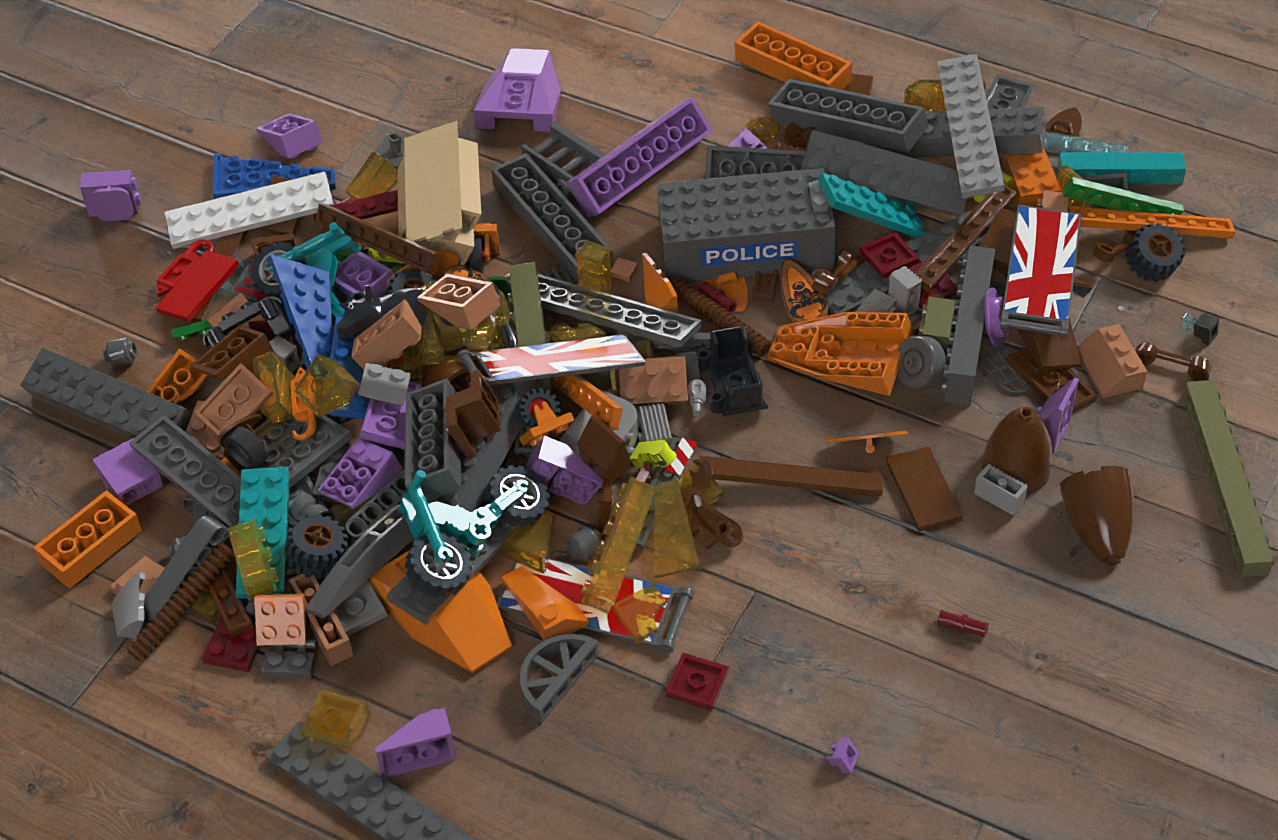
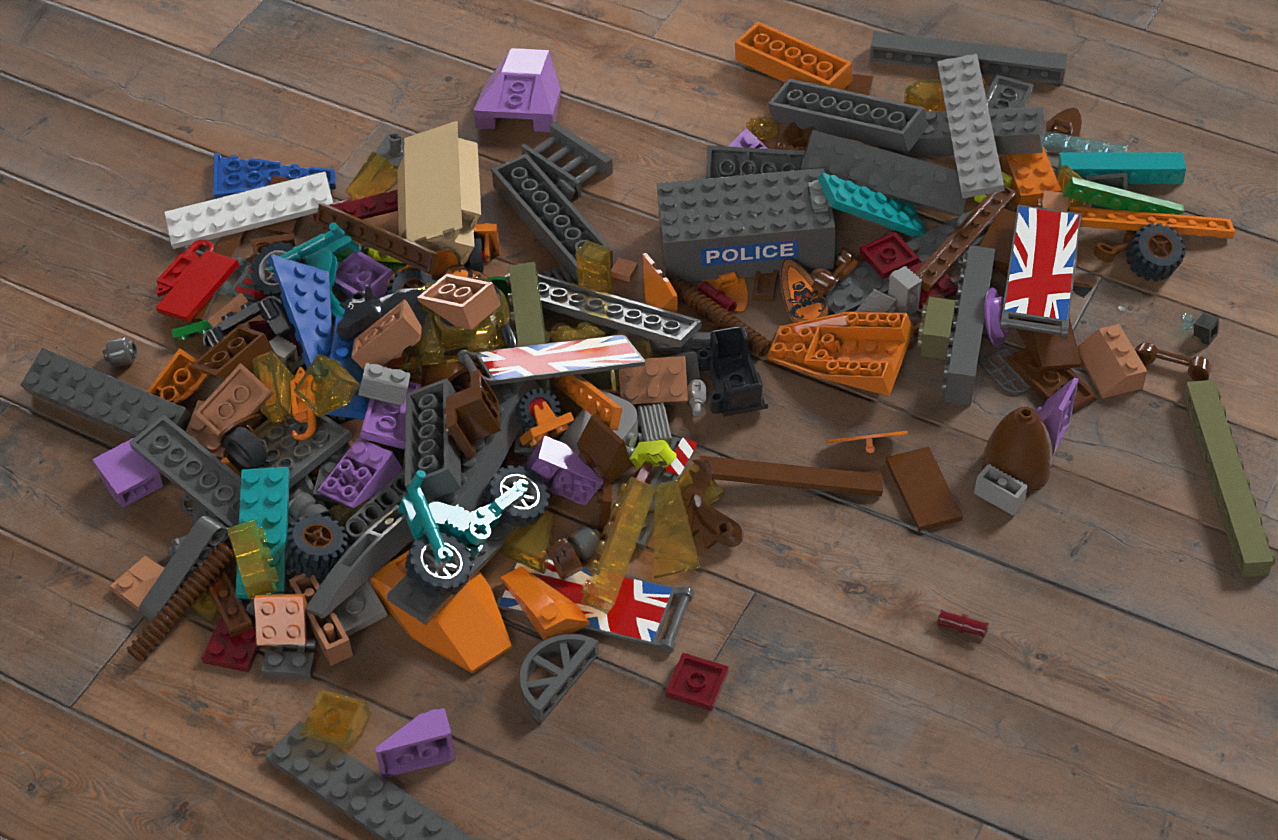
(87, 539): orange brick -> none
(110, 194): medium lavender brick -> none
(129, 607): light grey slope -> none
(291, 135): medium lavender slope -> none
(564, 558): none -> reddish brown bracket
(639, 157): medium lavender brick -> none
(639, 612): tile -> none
(844, 755): medium lavender tile -> none
(921, 362): dark grey wheel -> none
(992, 59): none -> dark grey brick
(1101, 510): reddish brown cylinder -> none

